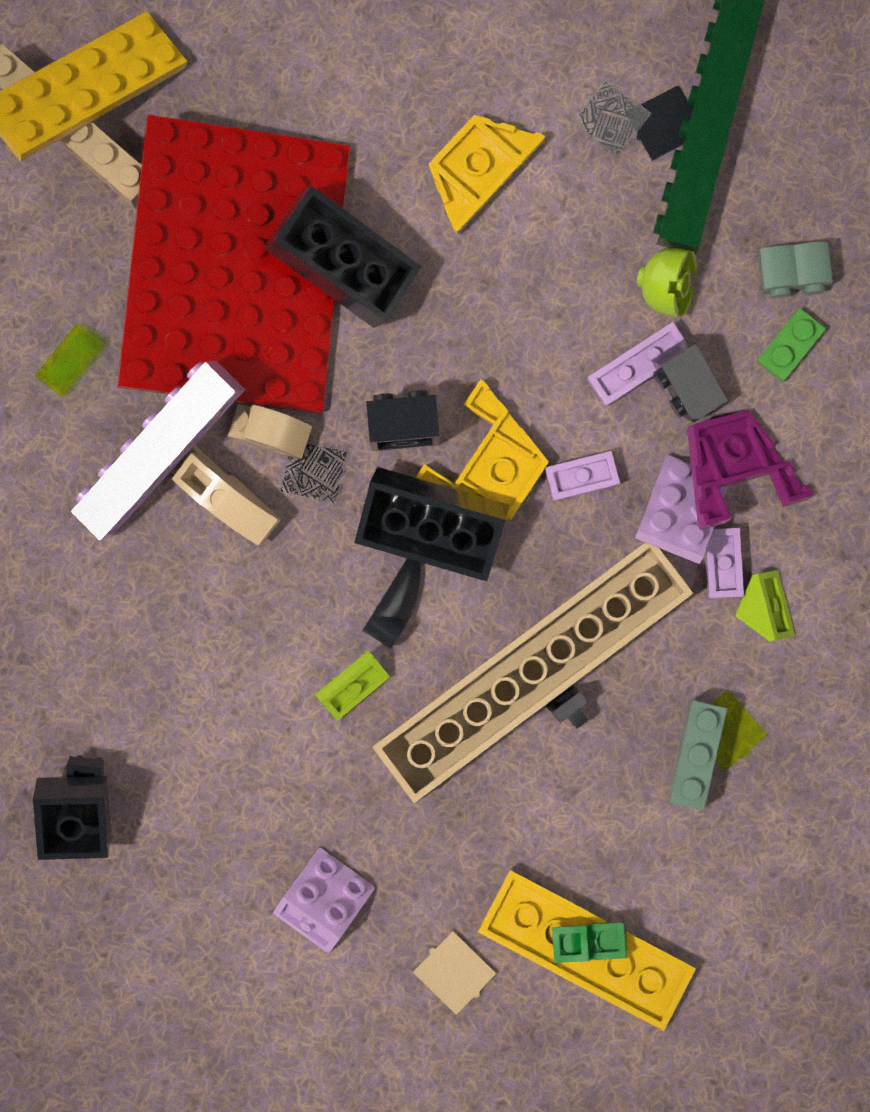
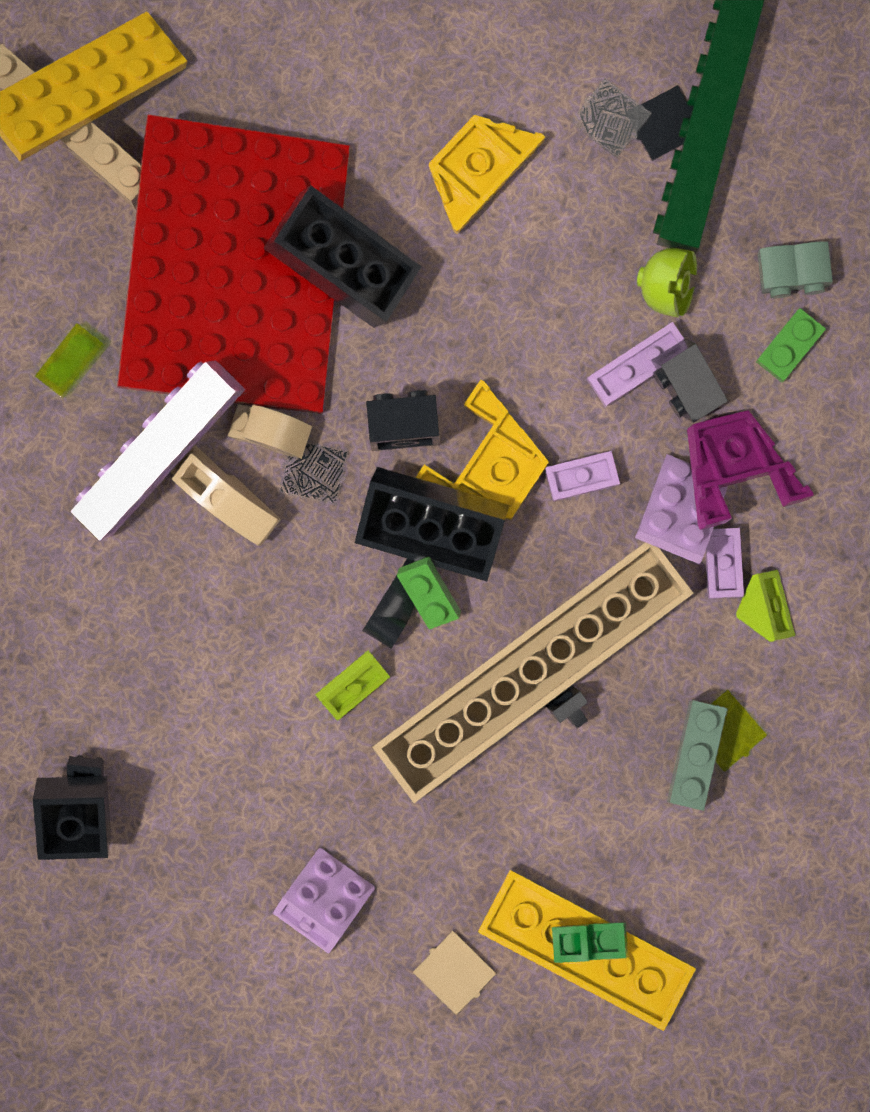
(428, 593): none -> bright green plate

